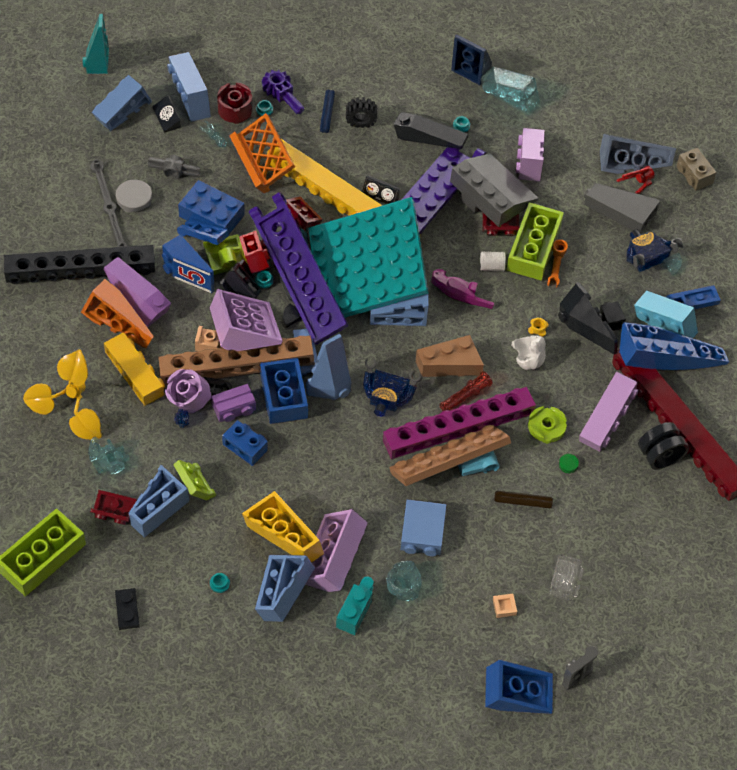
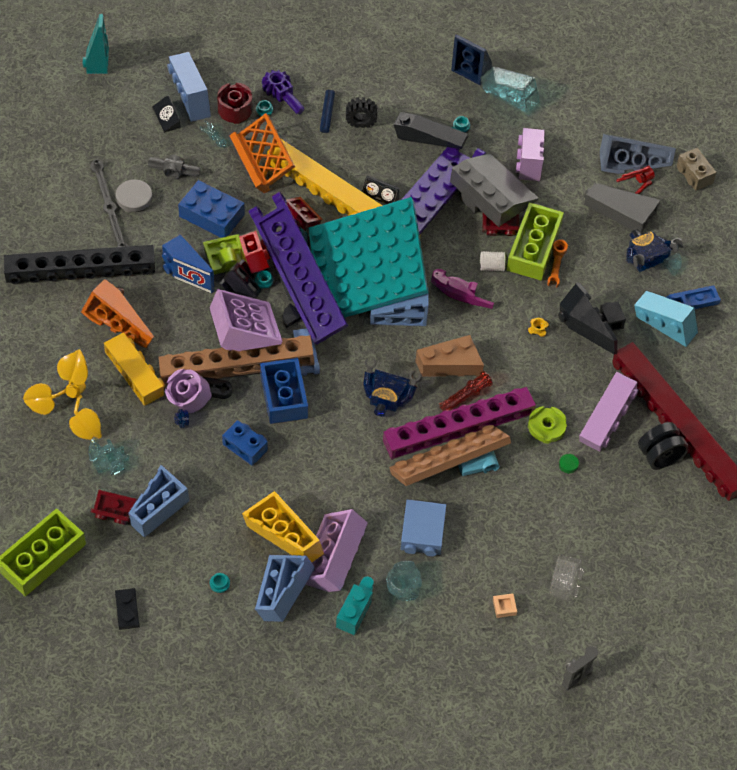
(120, 103): medium blue wedge -> none
(141, 294): medium lavender wedge -> none
(194, 480): lime plate -> none
(203, 231): blue plate -> none
(206, 339): light nougat brick -> none
(233, 403): medium lavender brick -> none
(331, 374): medium blue wedge -> none
(518, 688): blue slope -> none
(523, 499): dark brown axle -> none
(531, 351): white hair -> none
(664, 350): blue wedge -> none

